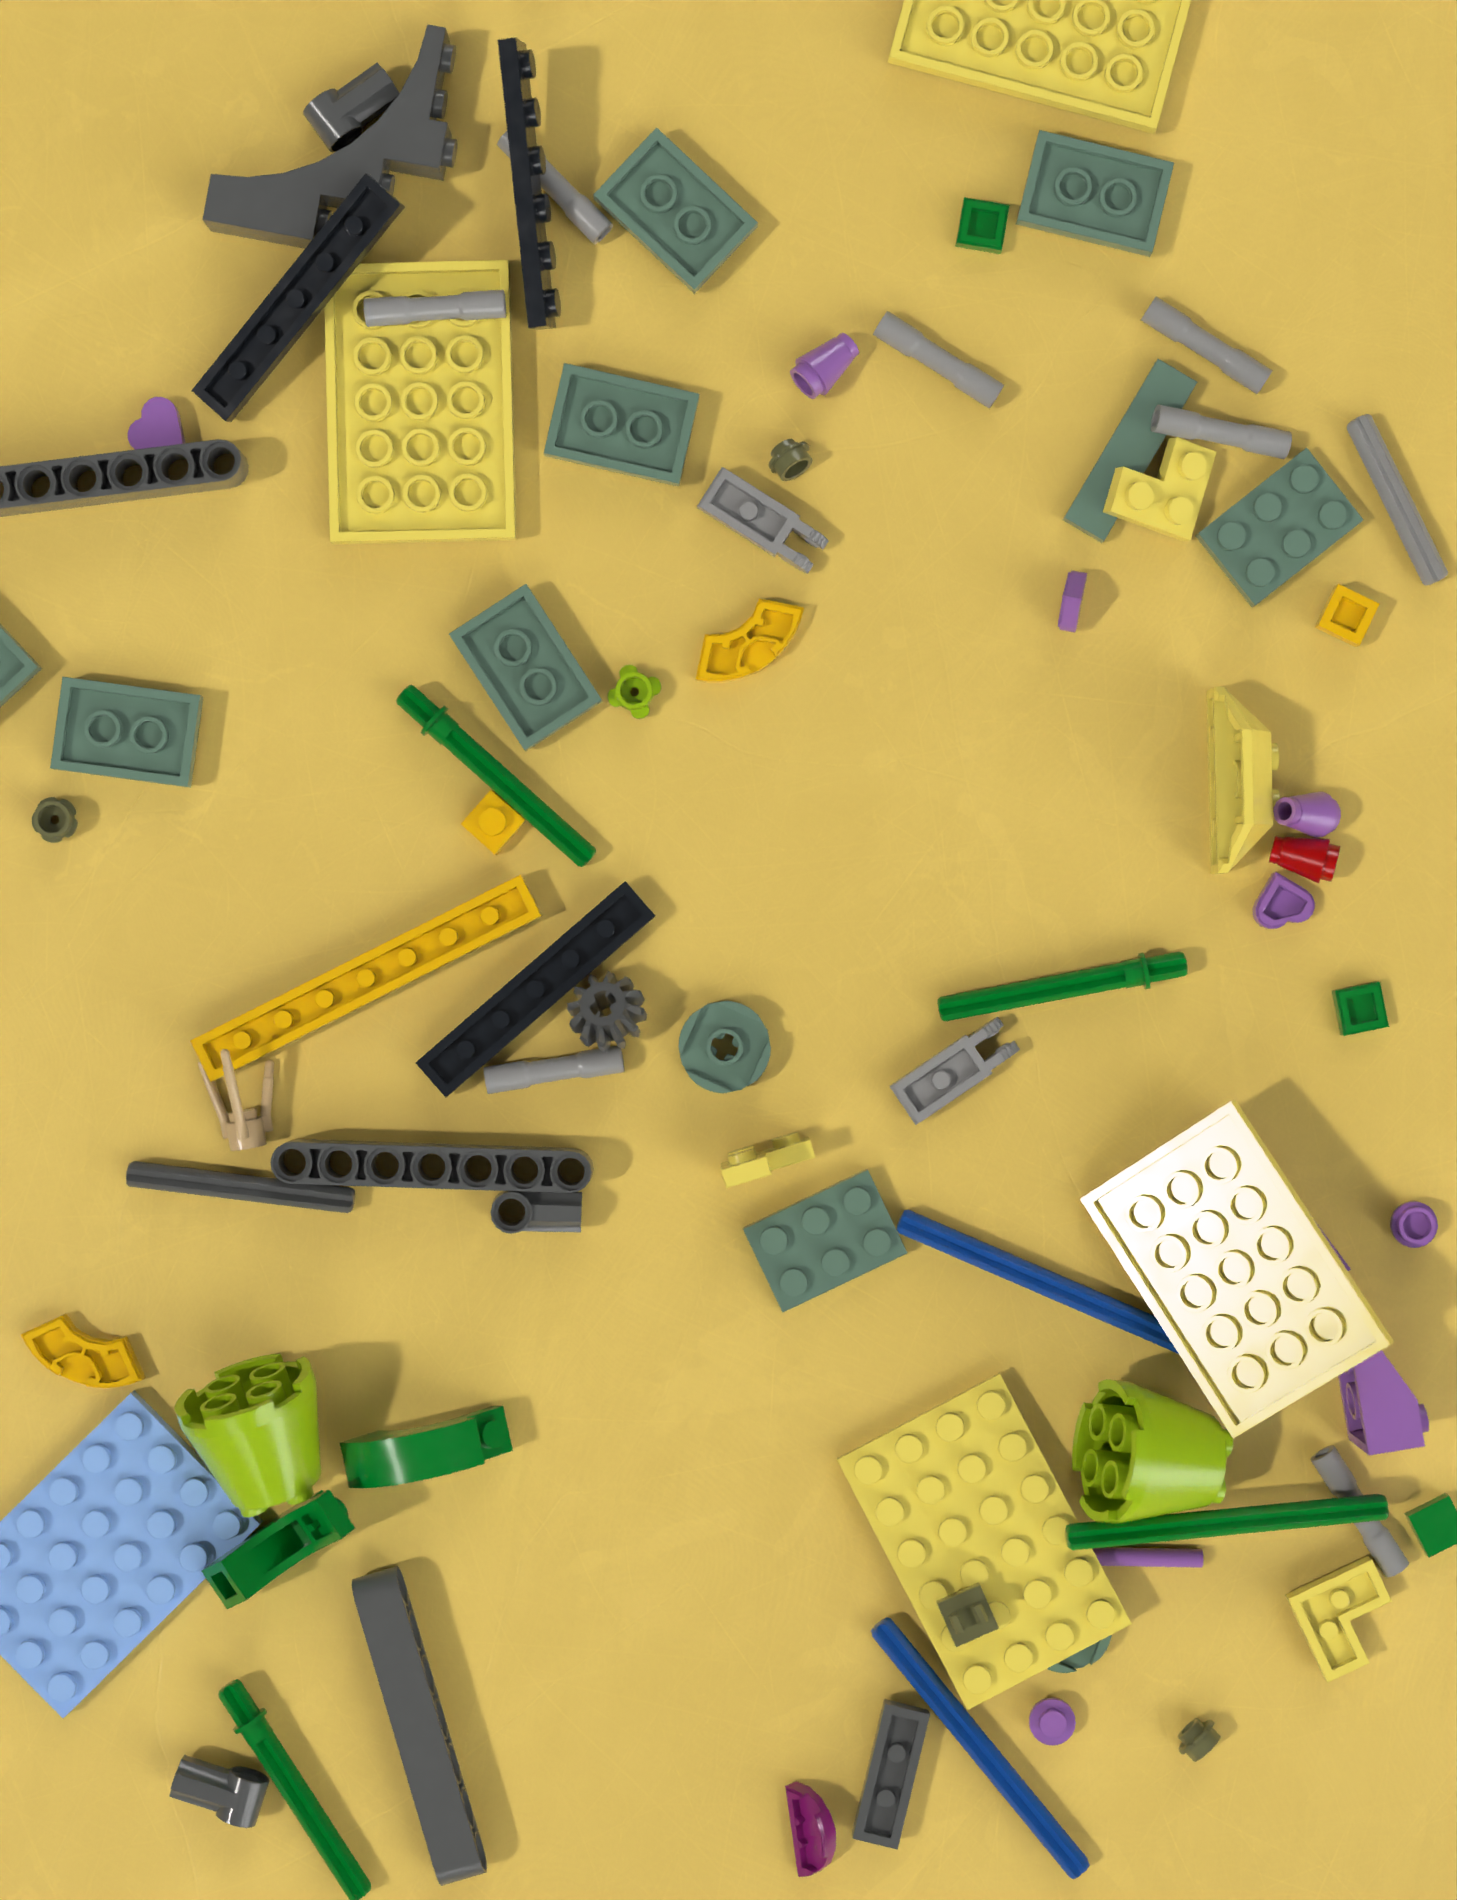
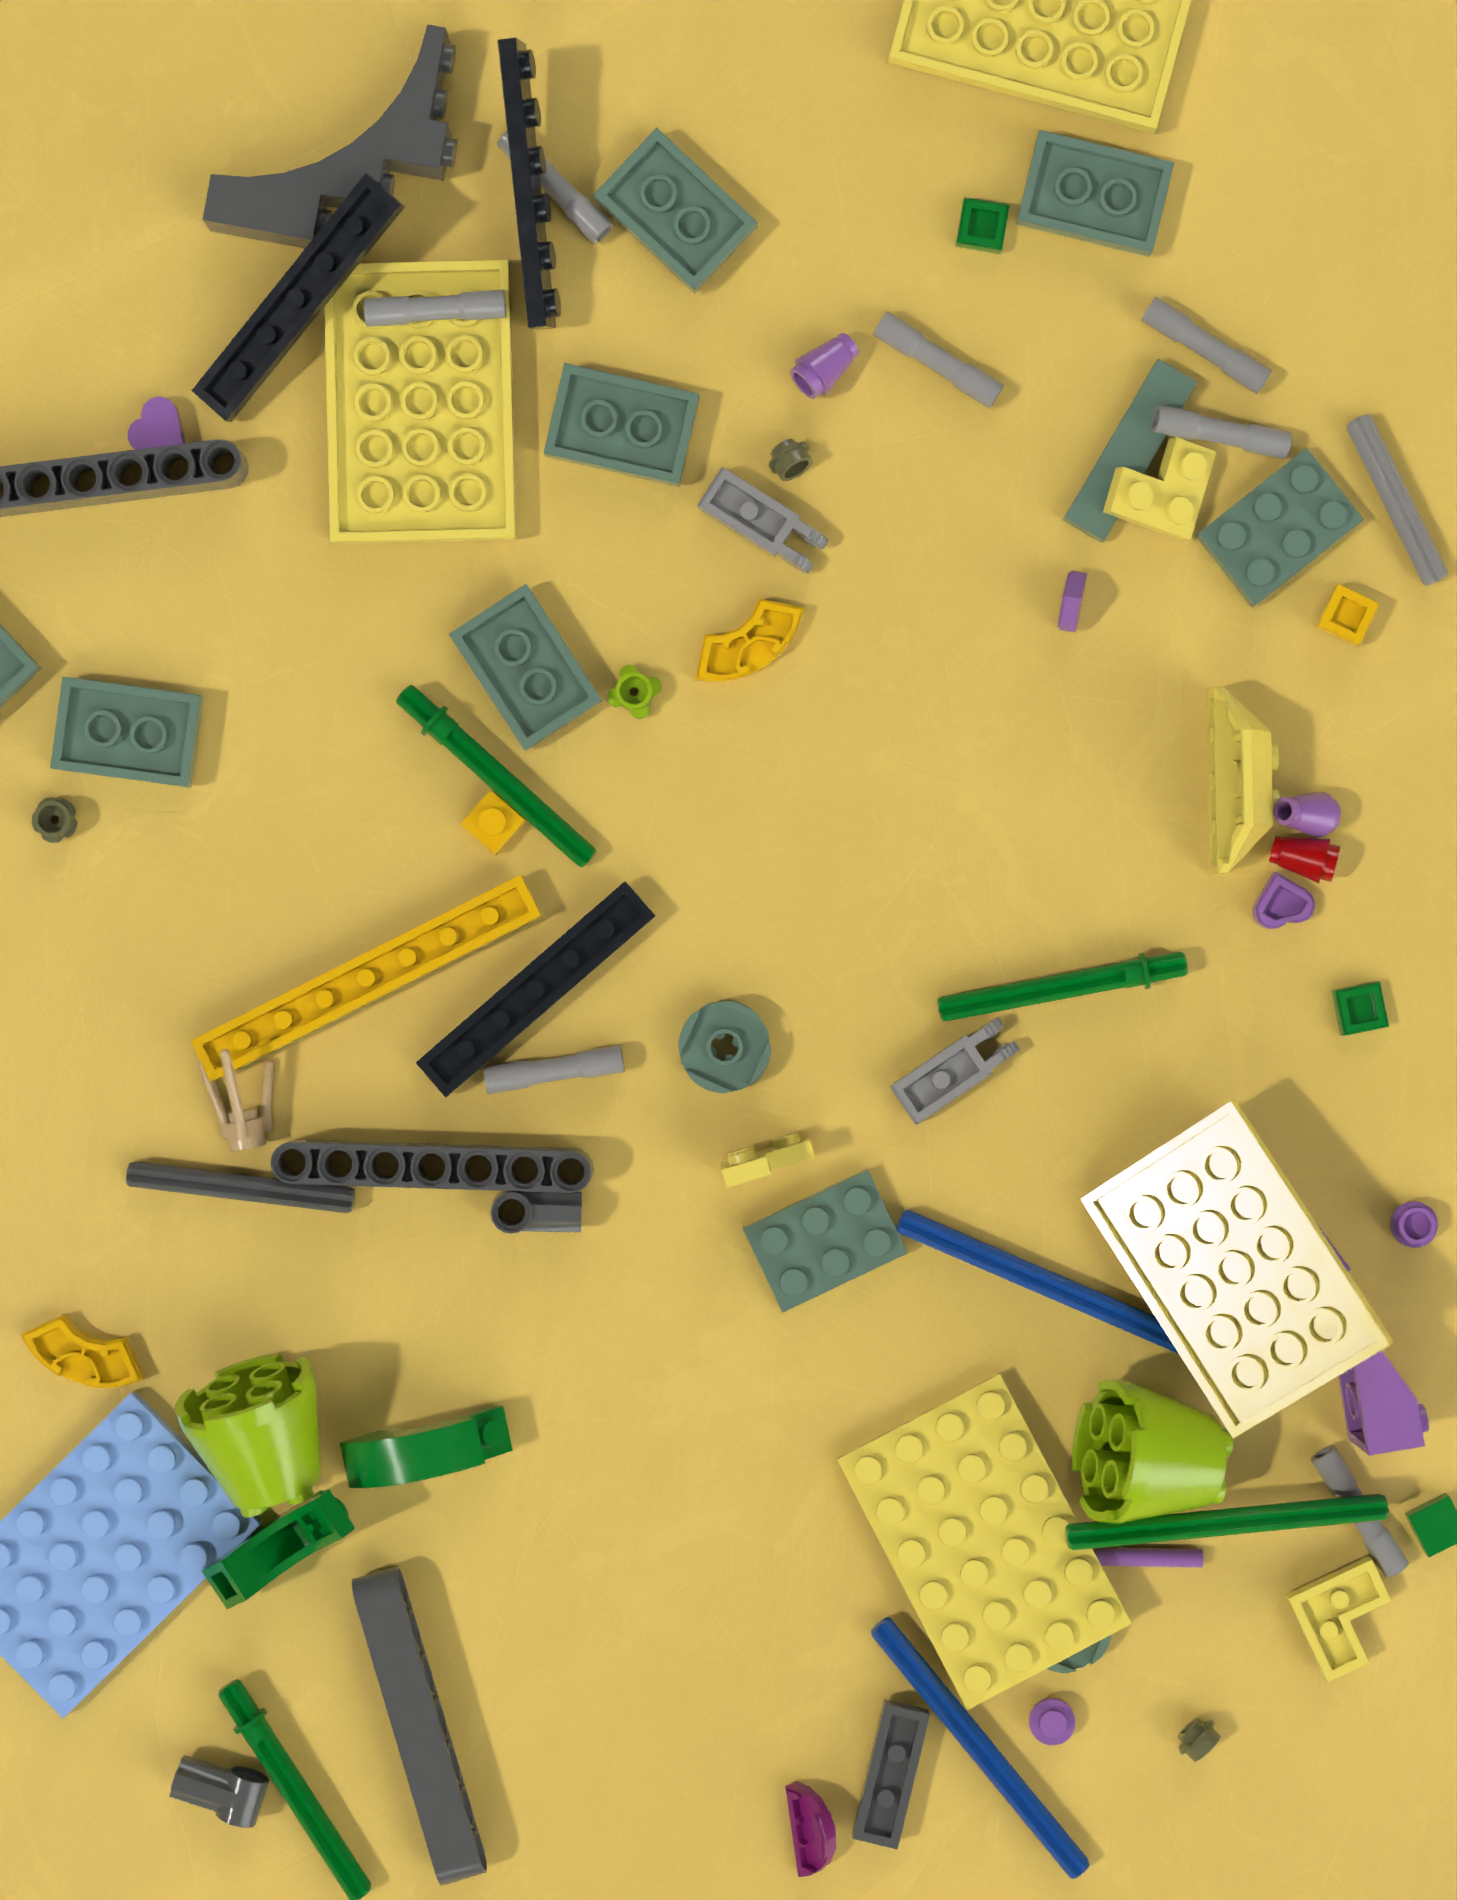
(341, 114): dark grey piece -> none
(589, 1015): dark grey gear -> none
(967, 1614): olive tile -> none

